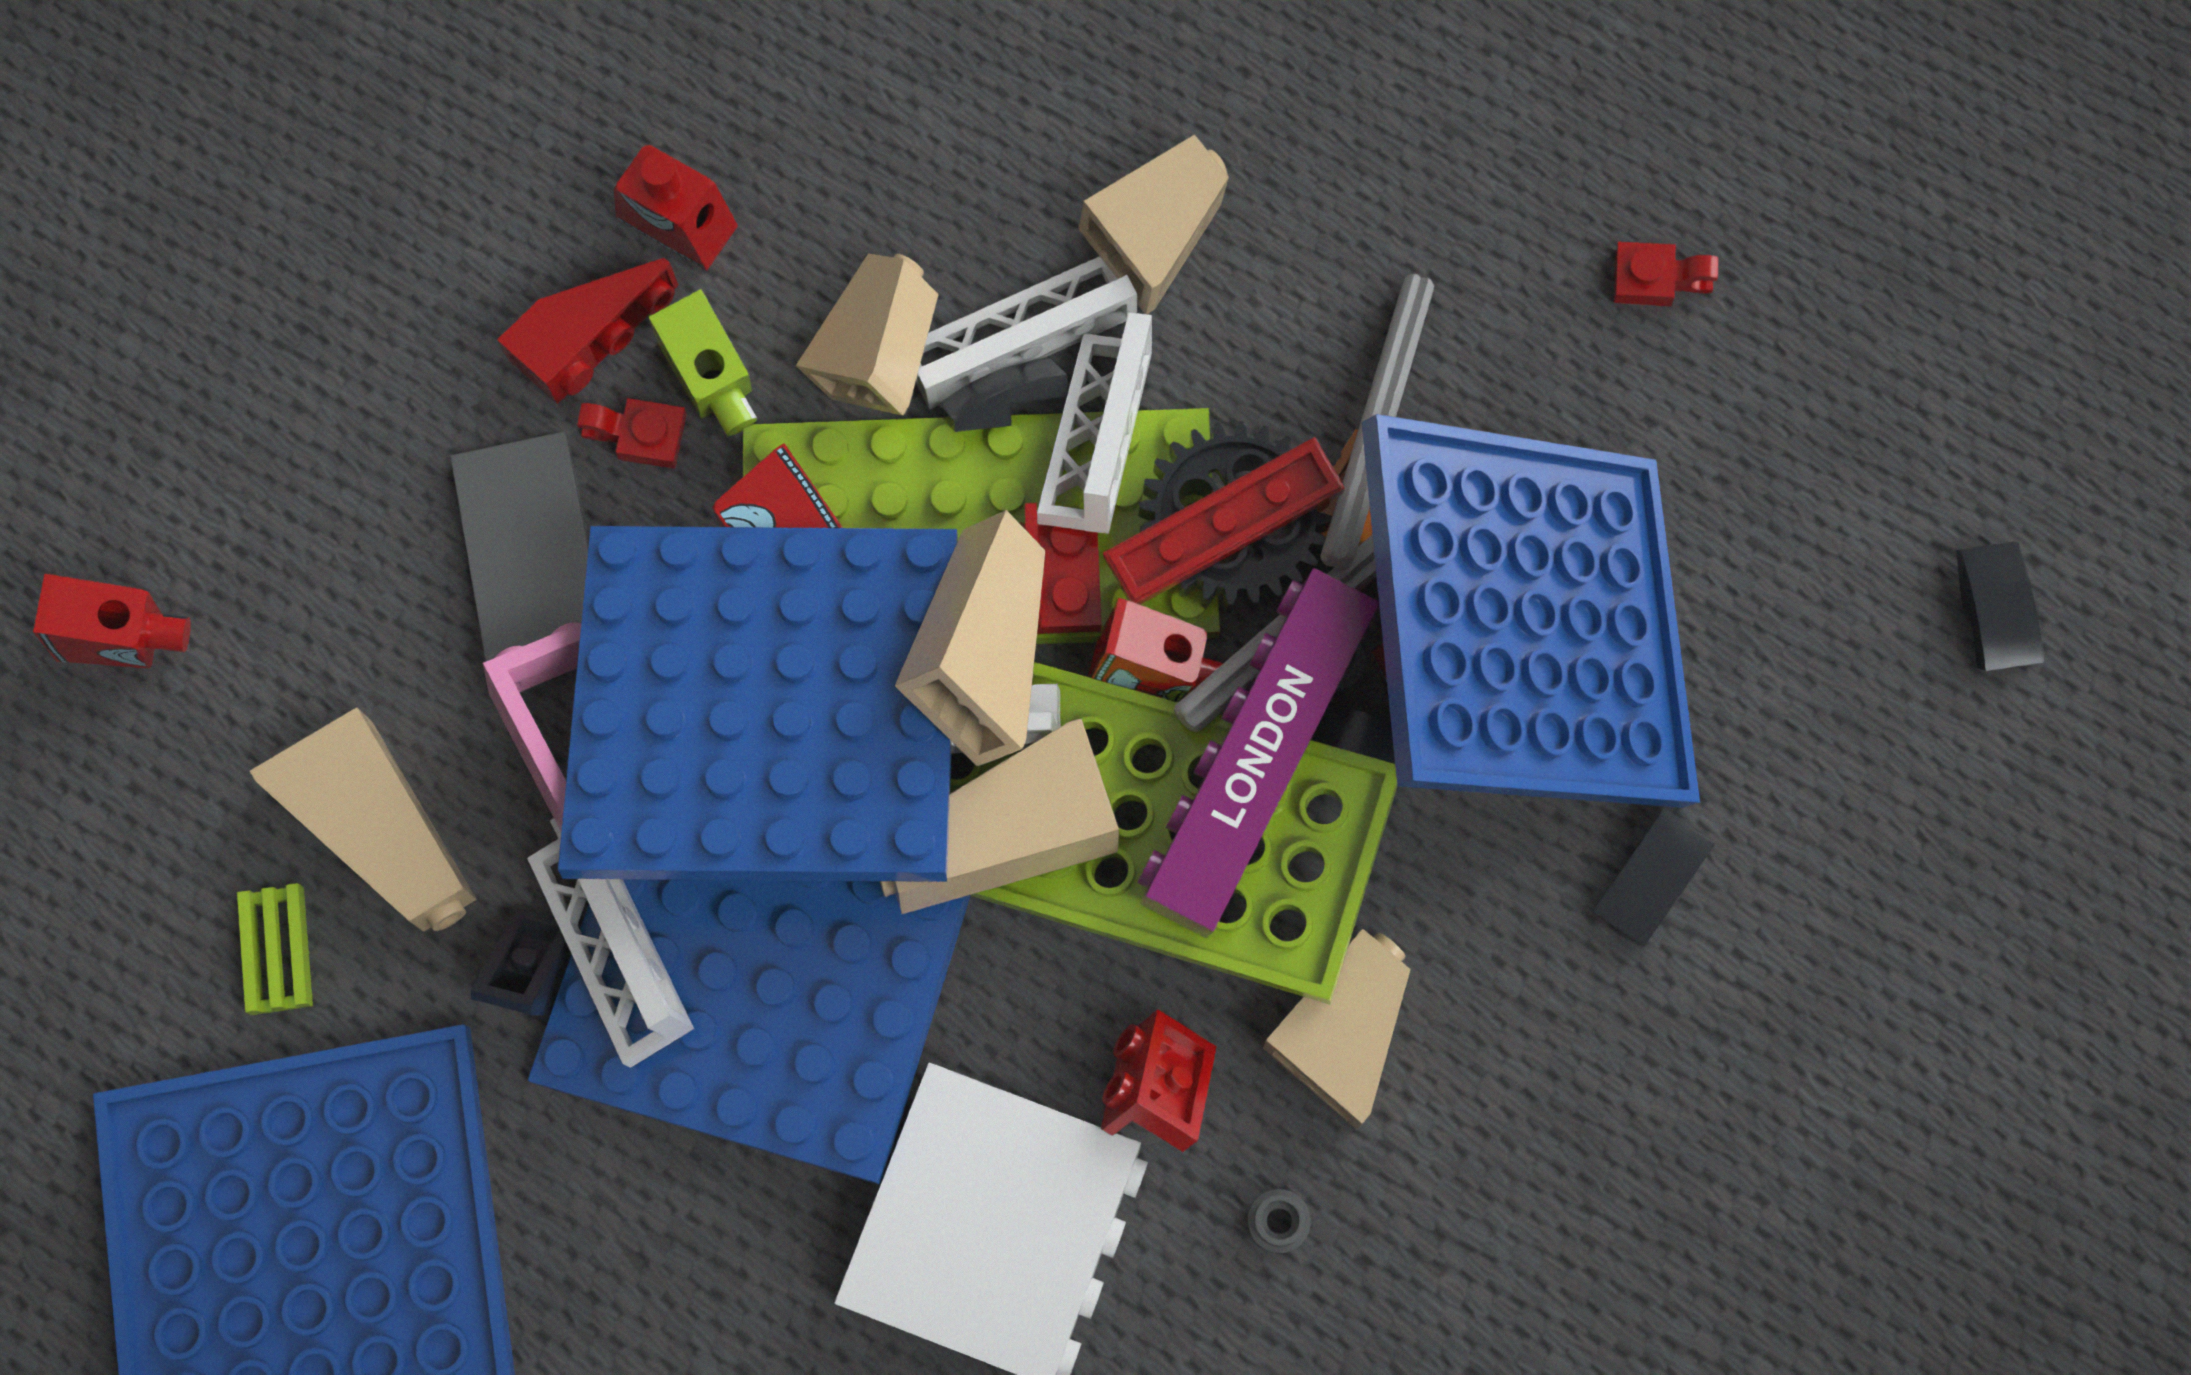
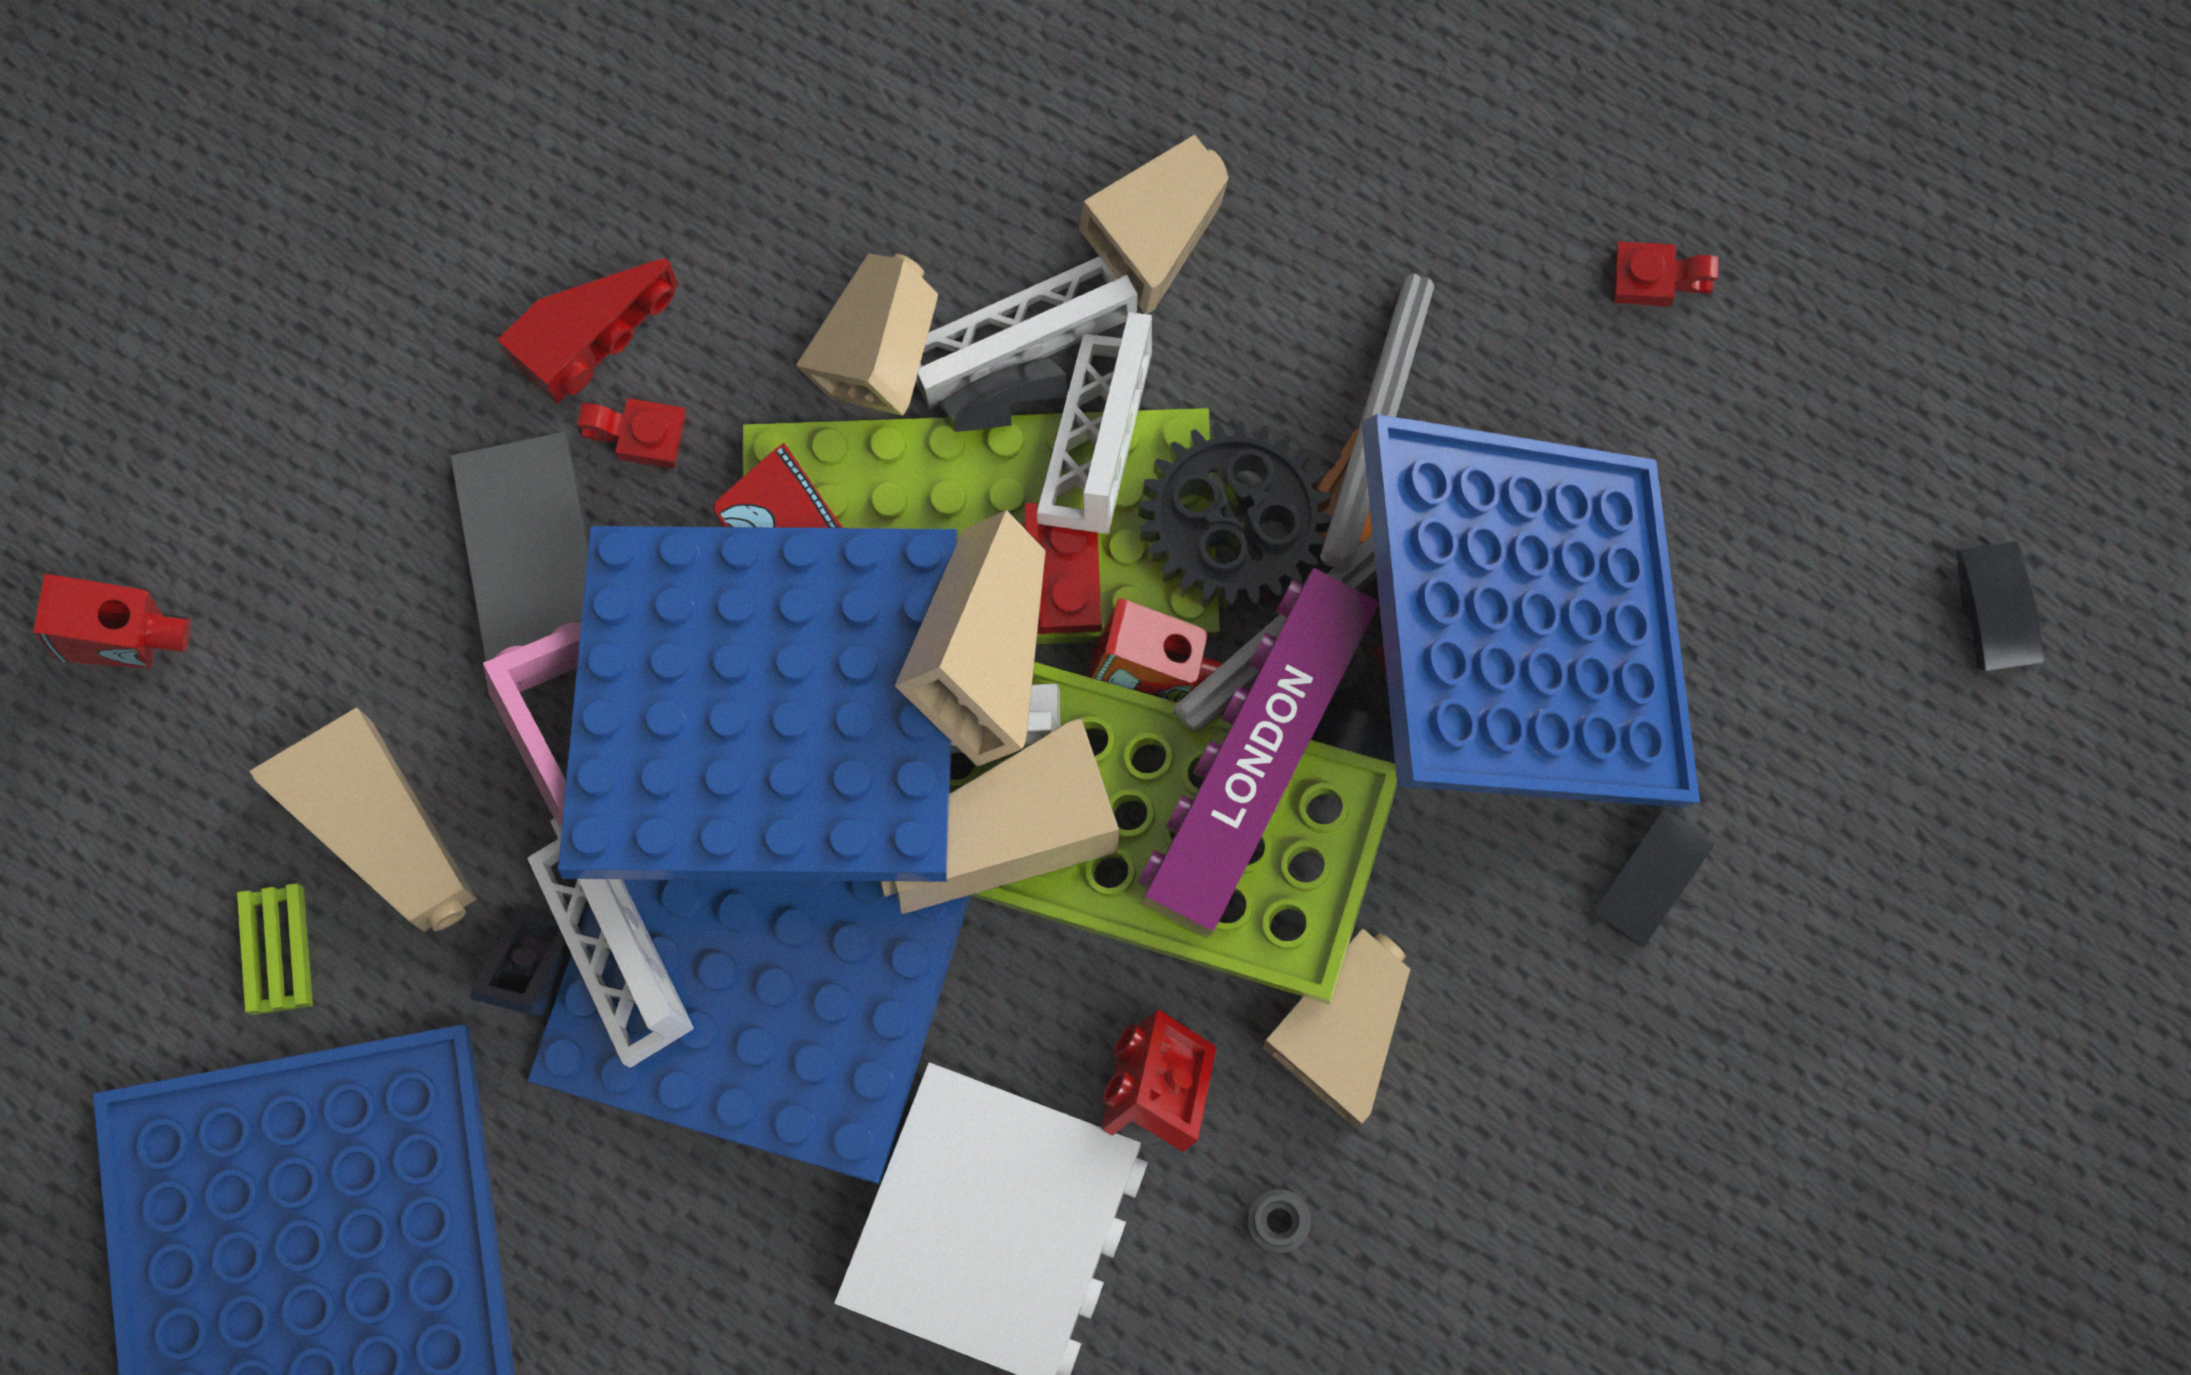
(666, 199): red torso -> none
(696, 345): lime torso -> none
(1224, 522): red tile -> none

